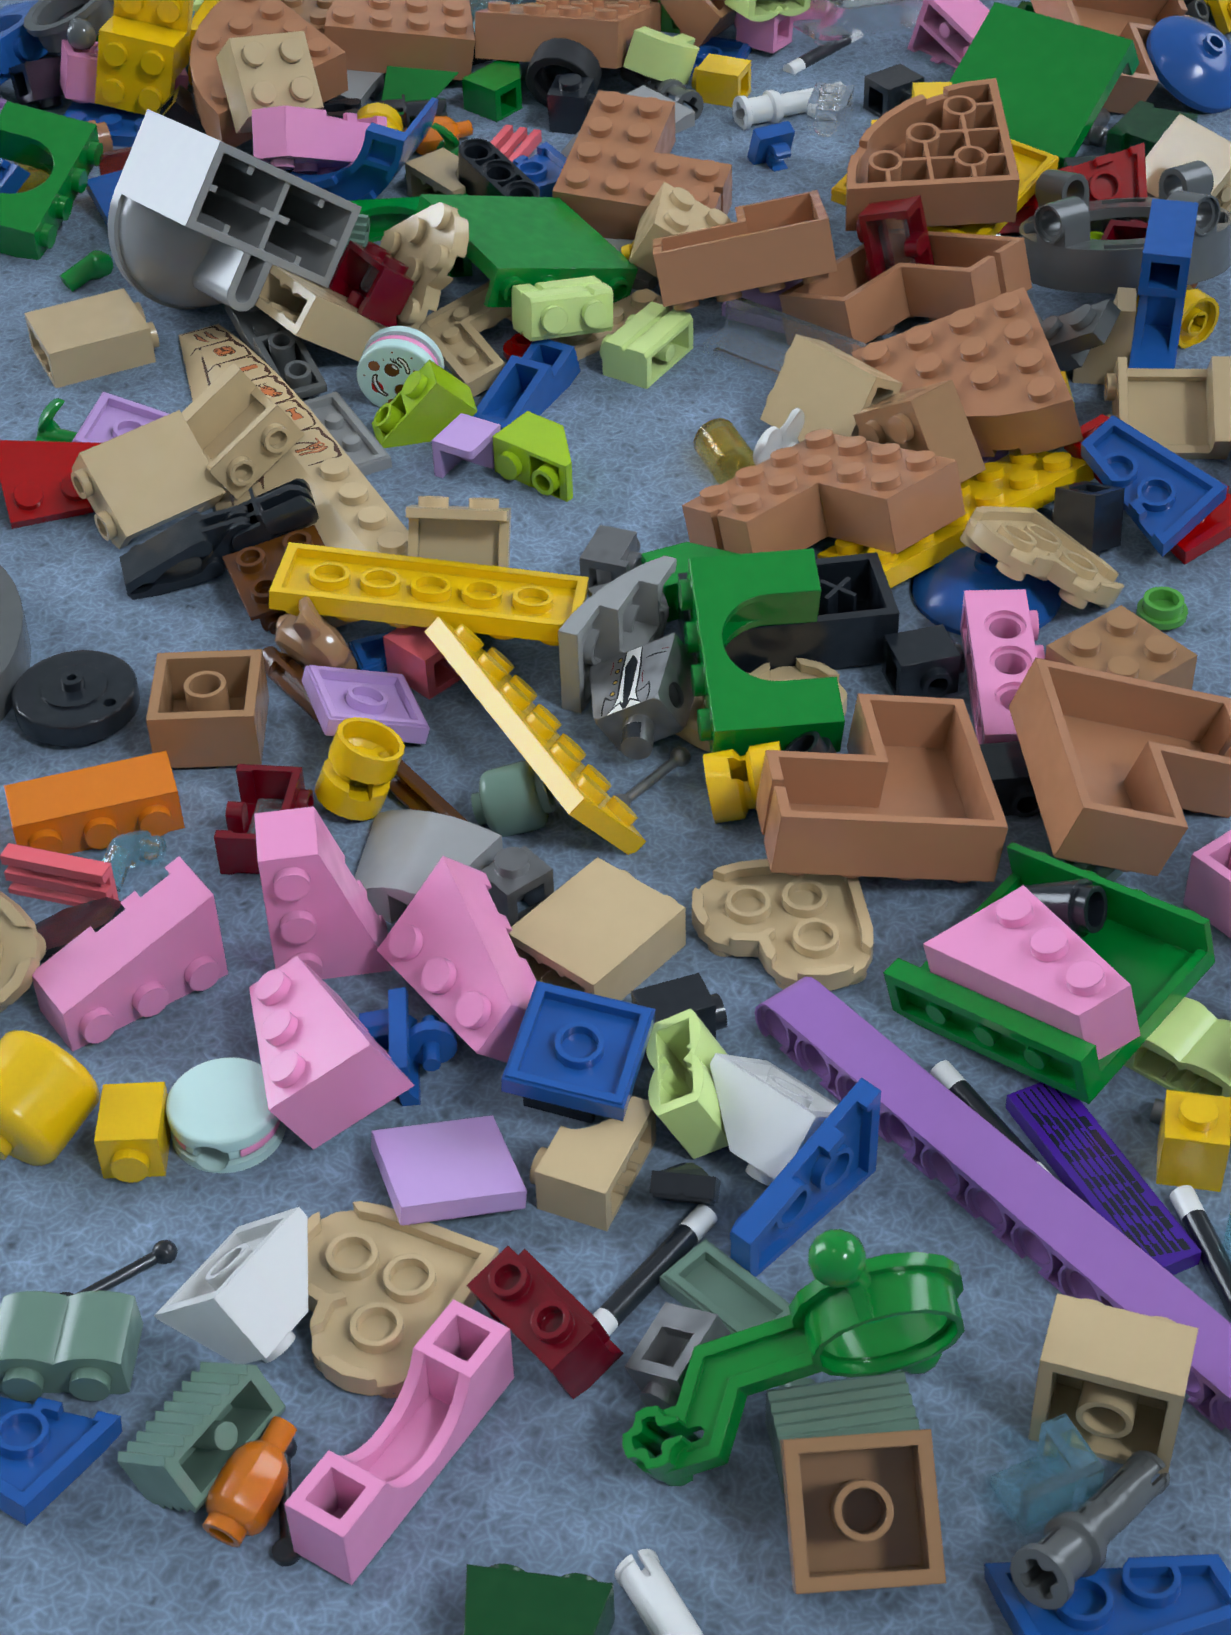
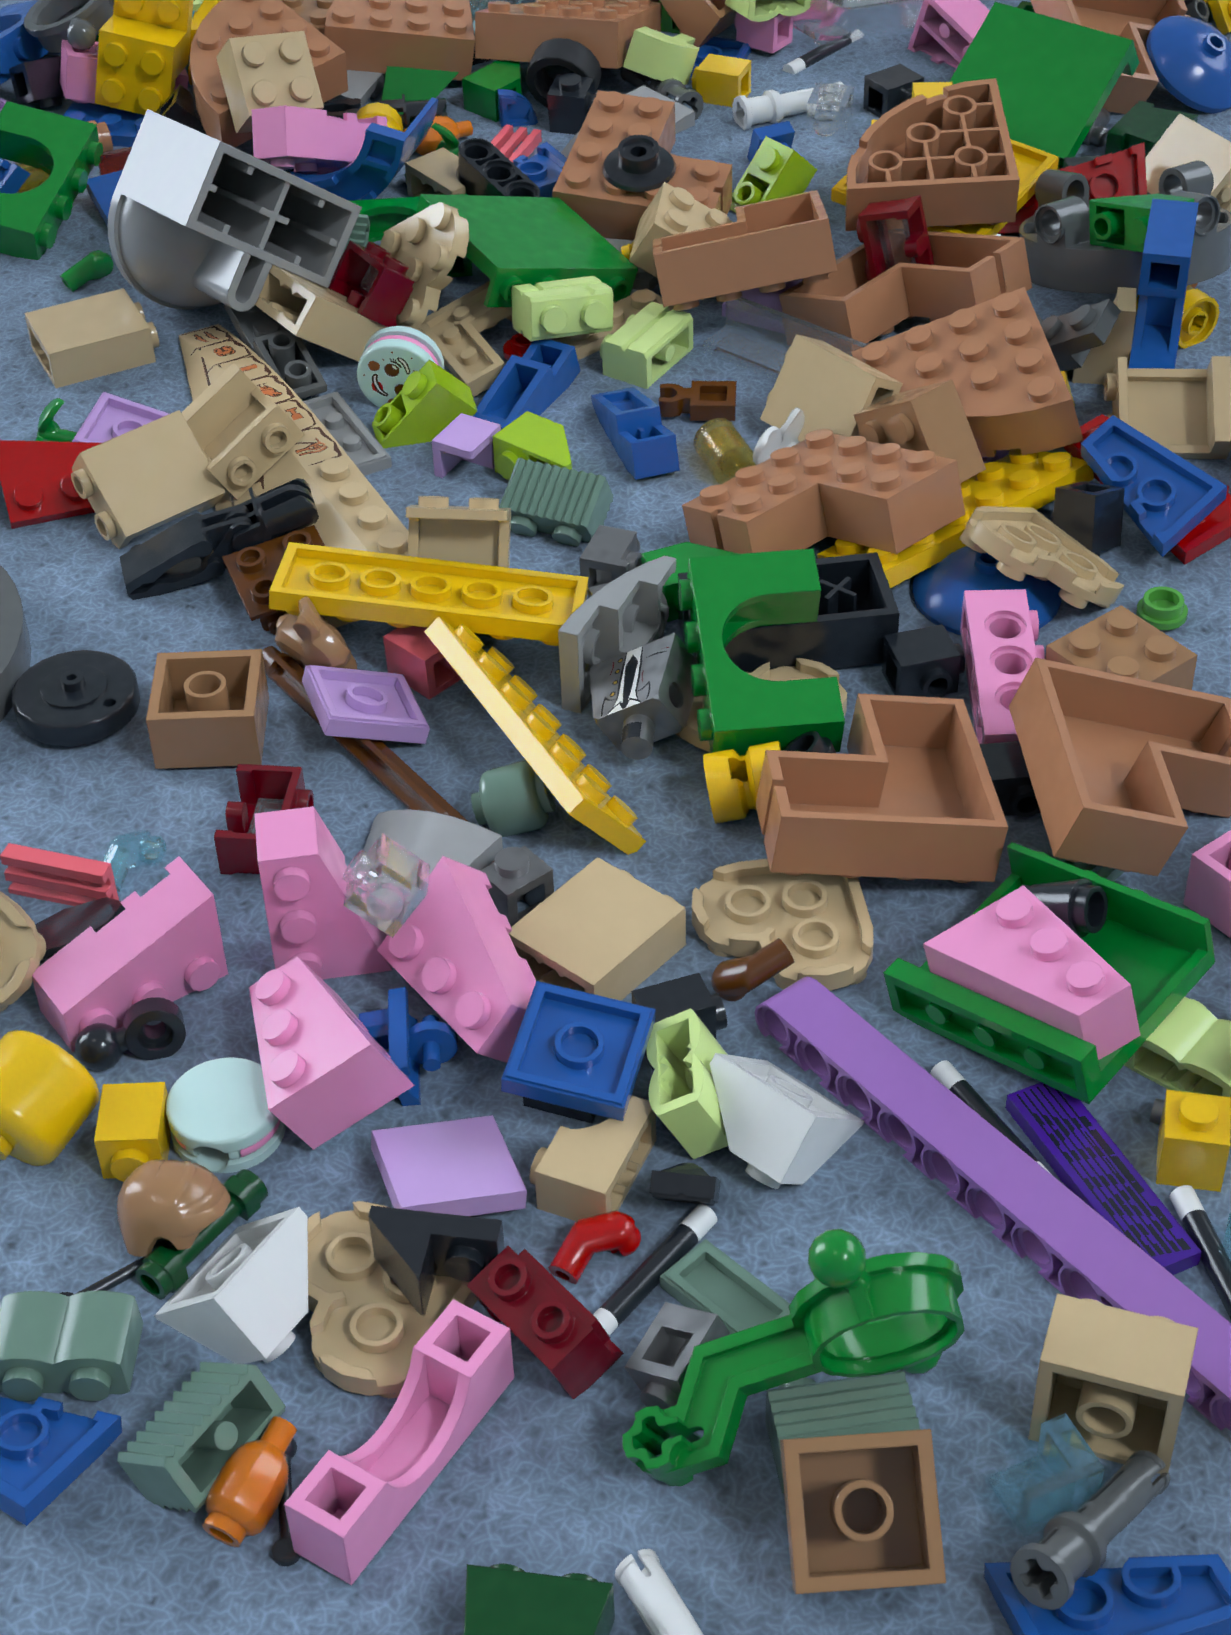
(95, 804): orange brick -> none
(102, 1045): none -> black plate
(165, 1268): none -> dark green bar
(168, 1203): none -> medium nougat hair
(359, 768): yellow wheel -> none
(369, 653): blue tile -> none
(386, 884): none -> clear brick
(424, 1245): none -> black slope
(515, 109): none -> blue tile
(556, 501): none -> sand green brick
(593, 1235): none -> red arm
(637, 432): none -> blue slope
(638, 165): none -> black piece
(679, 757): flat silver hinge -> none
(703, 400): none -> reddish brown plate
(739, 976): none -> reddish brown arm
(772, 174): none -> lime slope
(813, 1182): blue wing -> none
(1123, 220): none -> green slope

